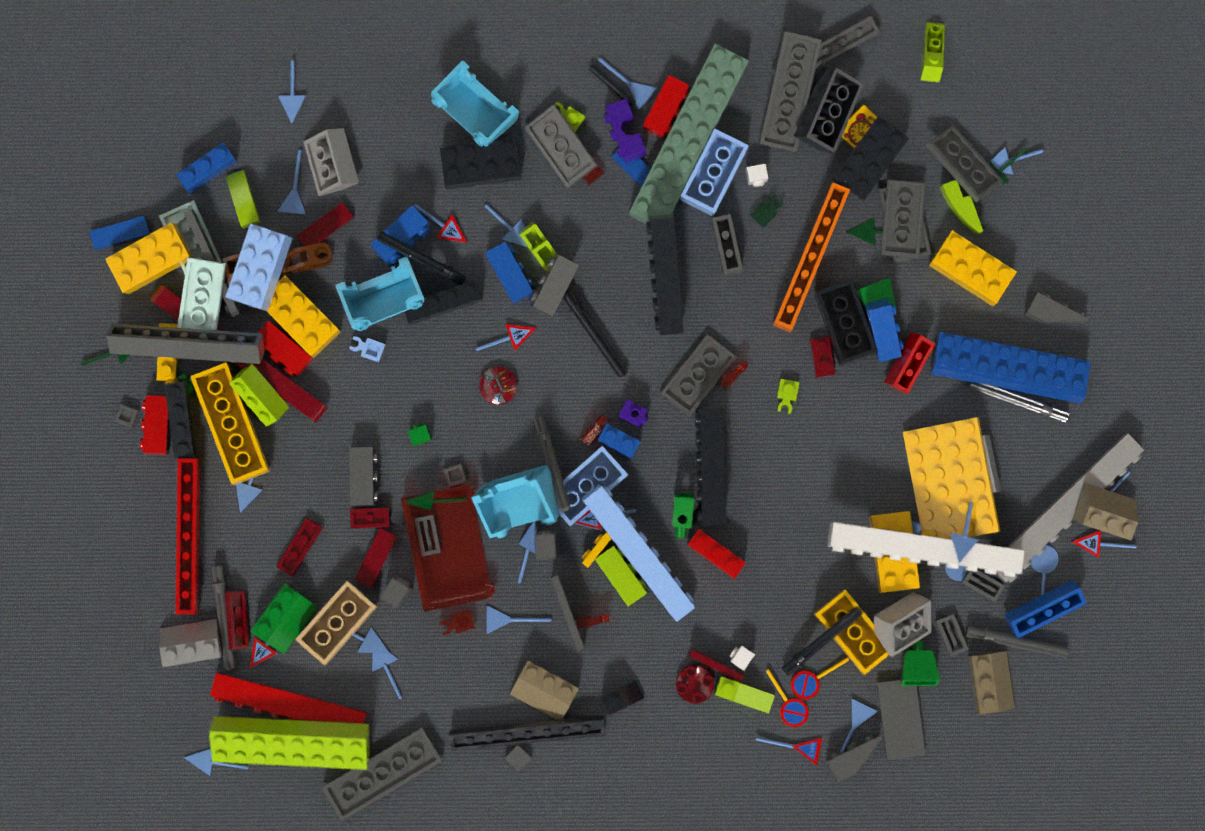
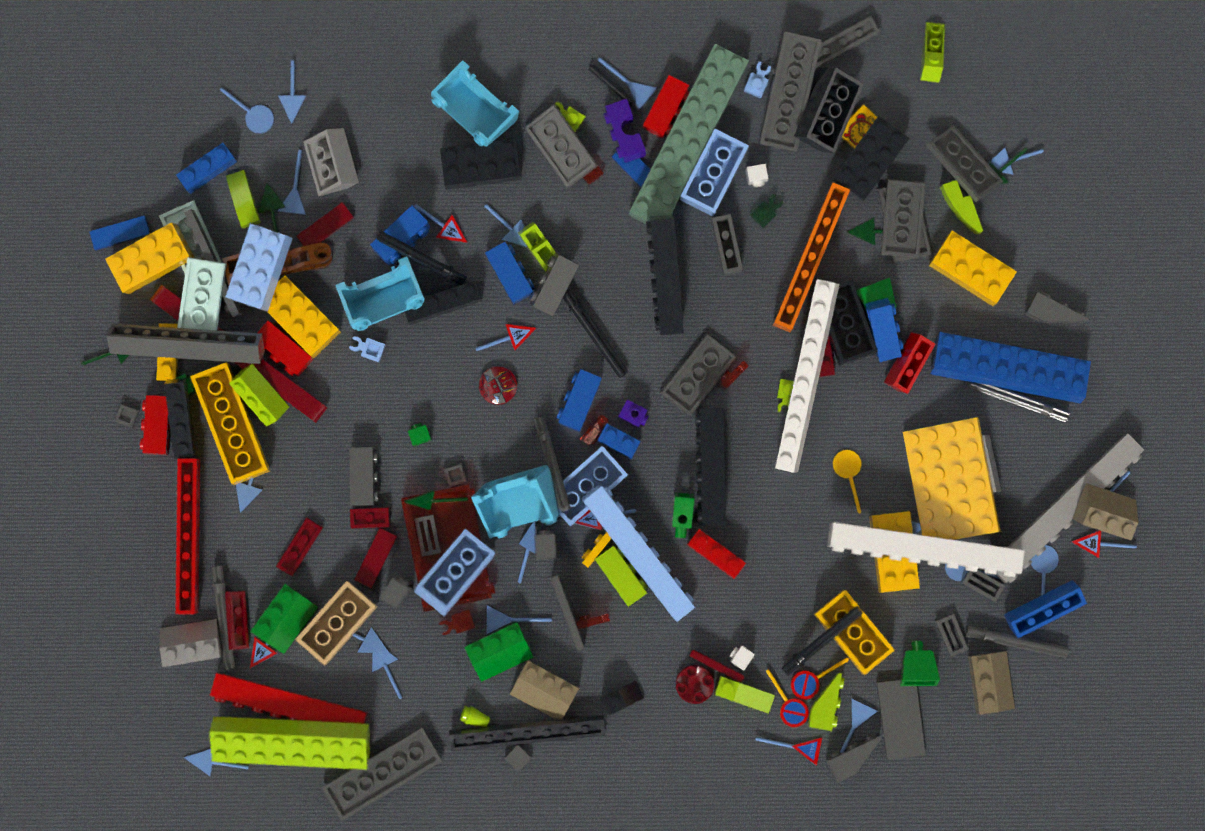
(258, 118): none -> medium blue piece
(270, 202): none -> dark green piece
(454, 572): none -> light blue brick
(474, 717): none -> lime cone
(499, 652): none -> green slope
(579, 400): none -> blue brick
(756, 82): none -> light blue plate
(807, 376): none -> white brick
(824, 708): none -> lime slope
(847, 465): none -> yellow piece
(903, 623): light grey slope -> none
(963, 543): medium blue piece -> none

